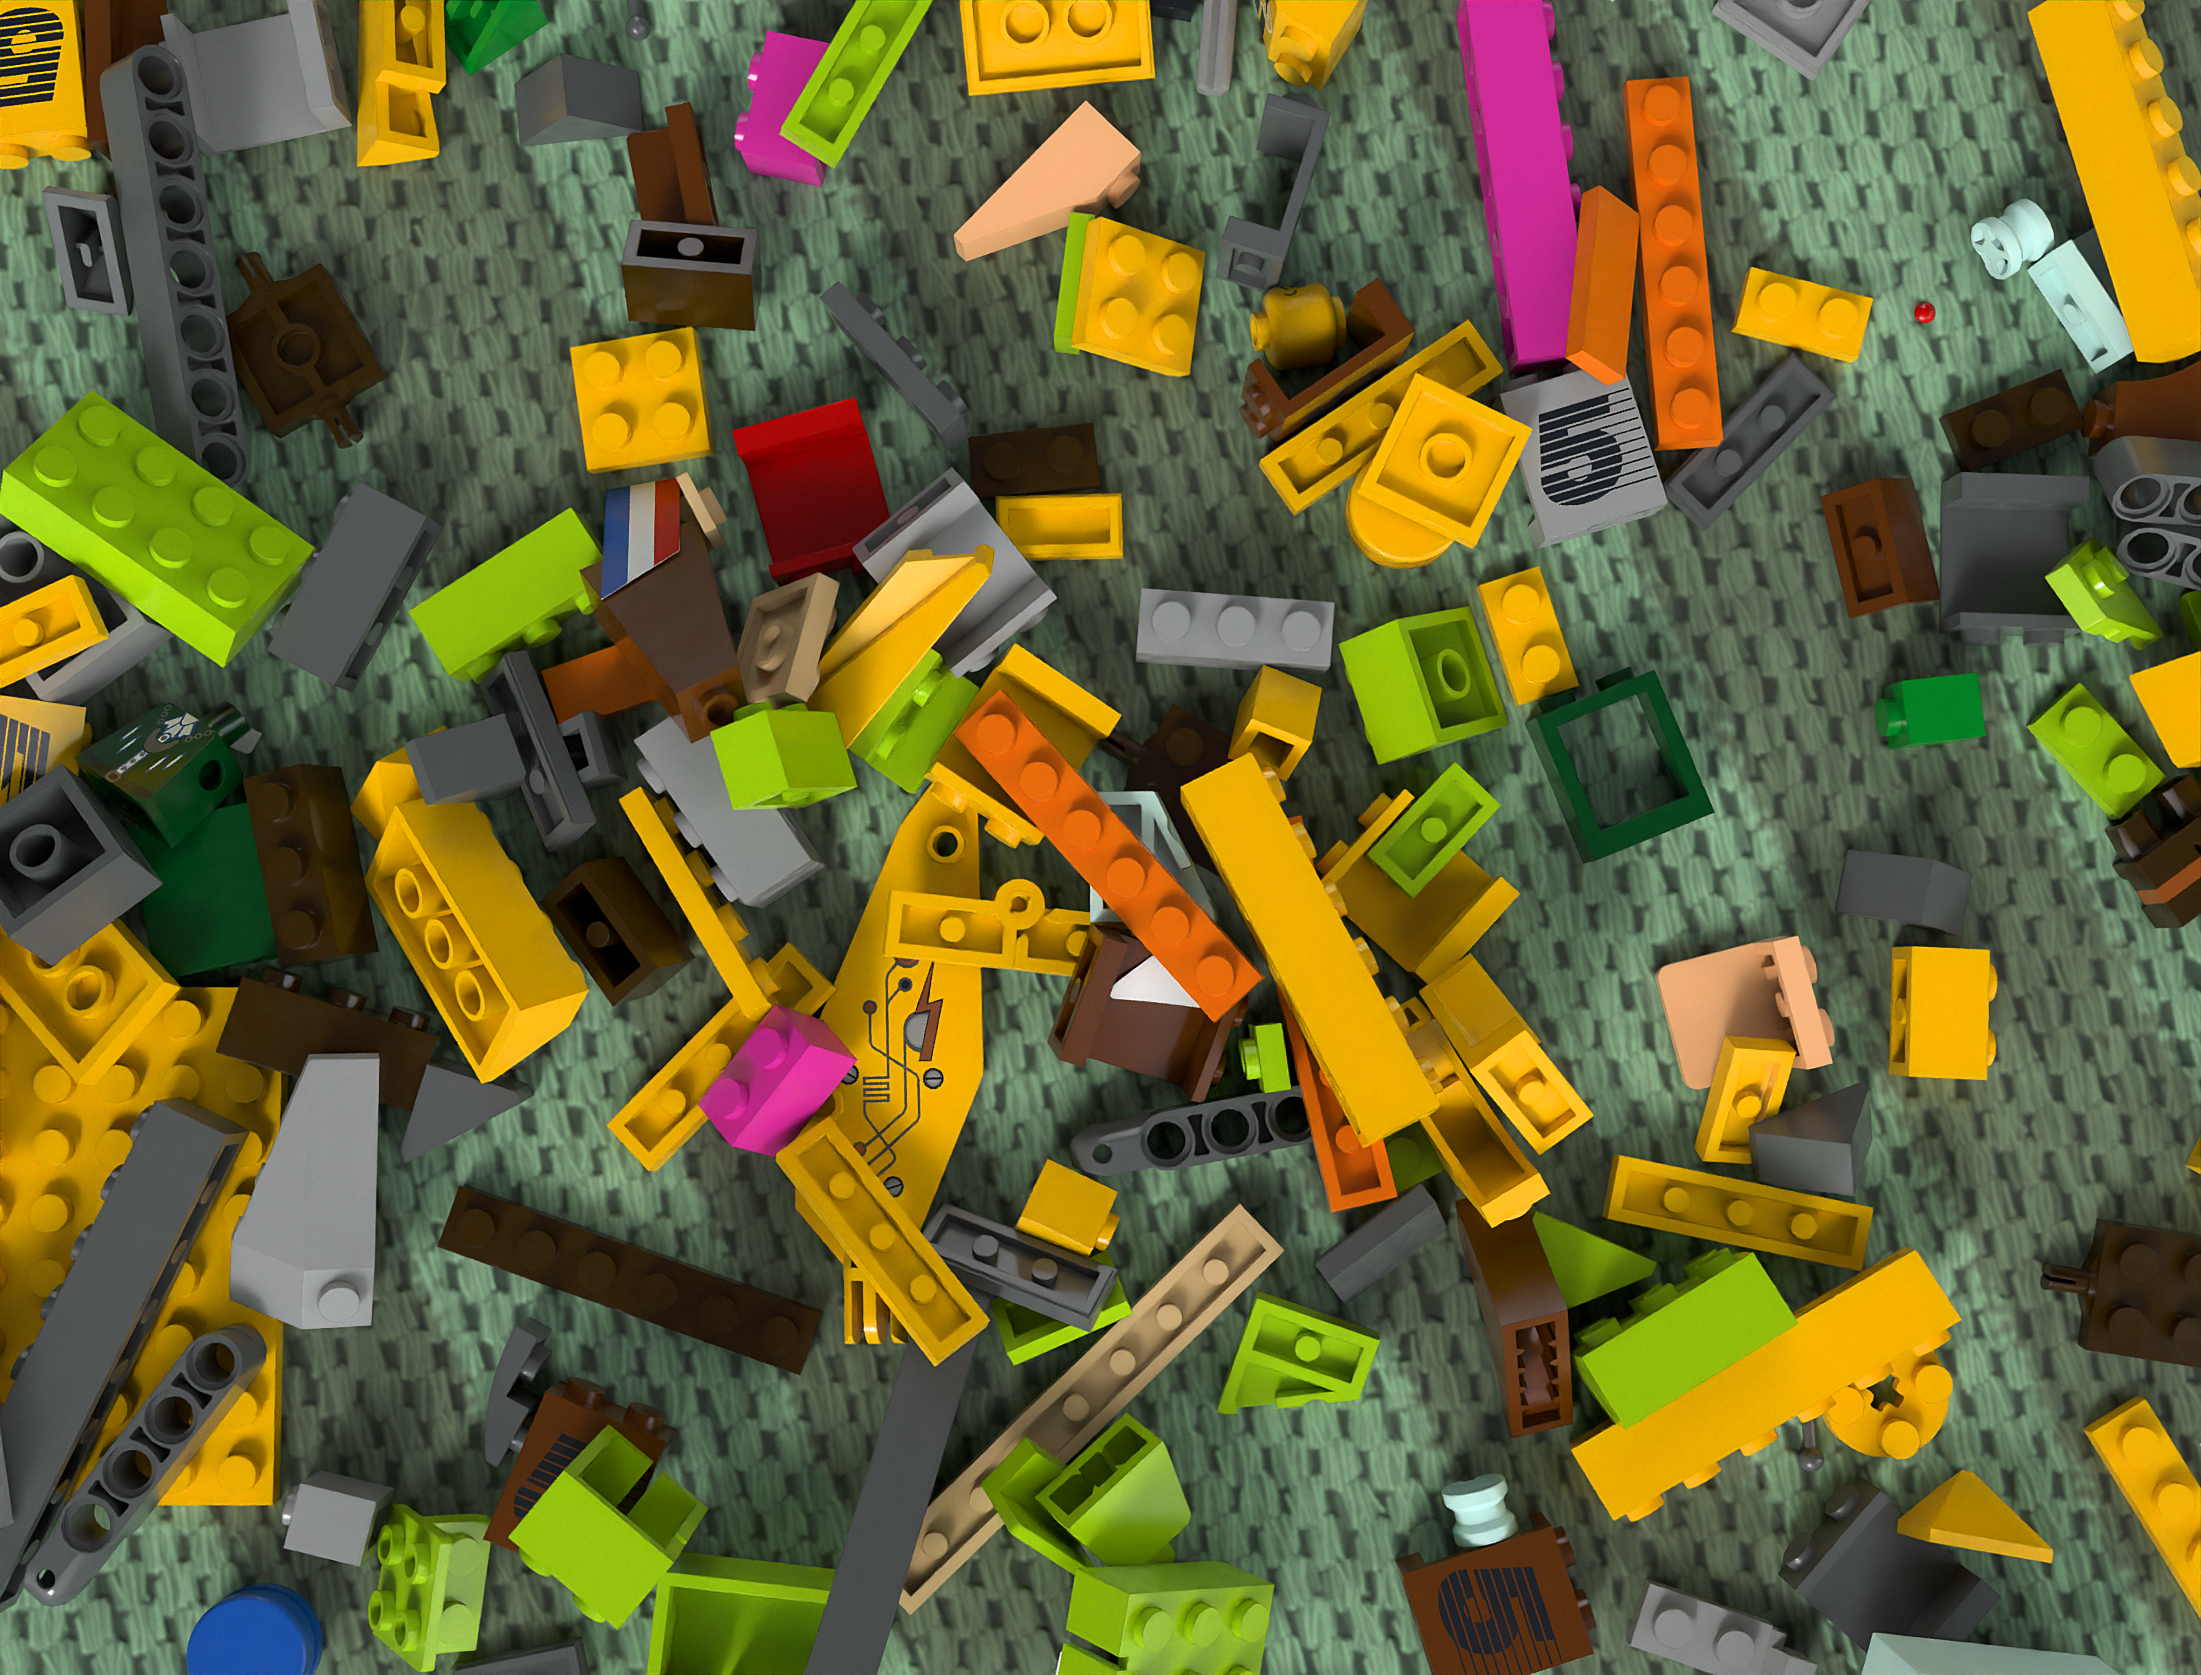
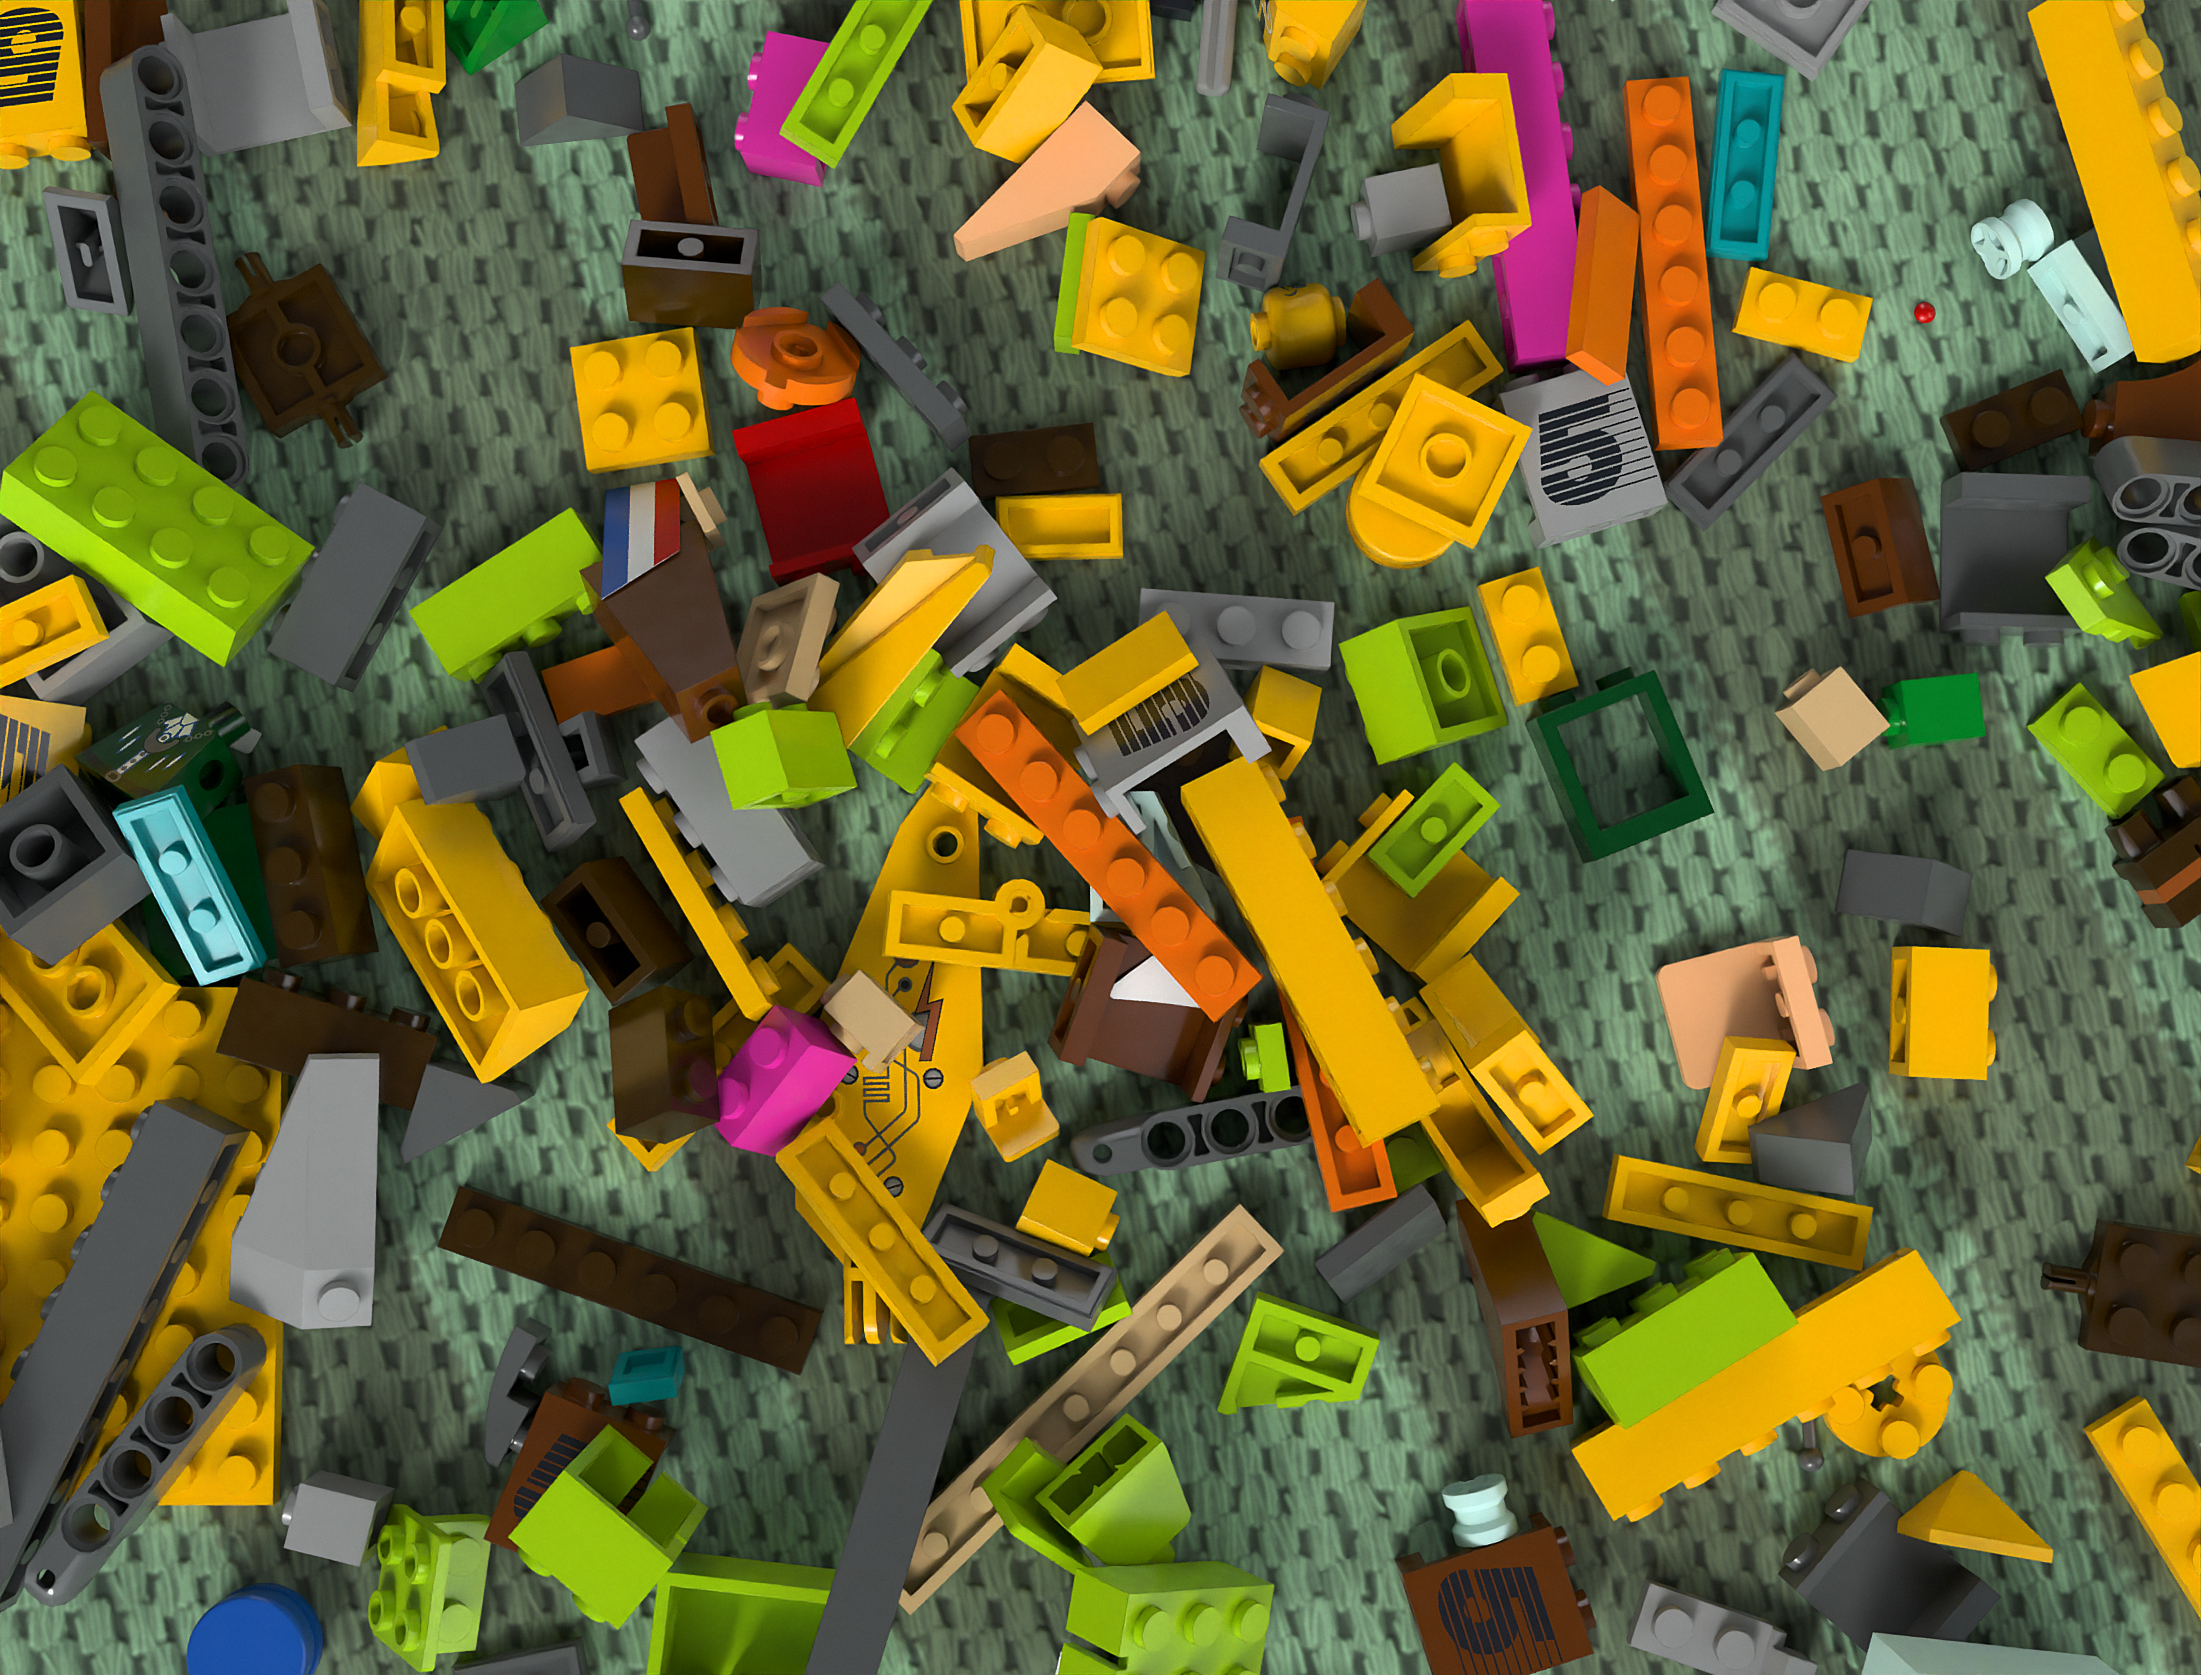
(190, 884): none -> tile
(647, 1375): none -> teal tile
(663, 1065): none -> dark brown brick
(794, 359): none -> orange plate
(869, 1019): none -> tan brick
(1012, 1106): none -> yellow bracket
(1026, 85): none -> yellow brick
(1126, 672): none -> yellow tile
(1163, 731): none -> light grey panel
(1401, 210): none -> light grey brick
(1481, 164): none -> yellow panel
(1743, 165): none -> teal tile
(1830, 716): none -> tan brick

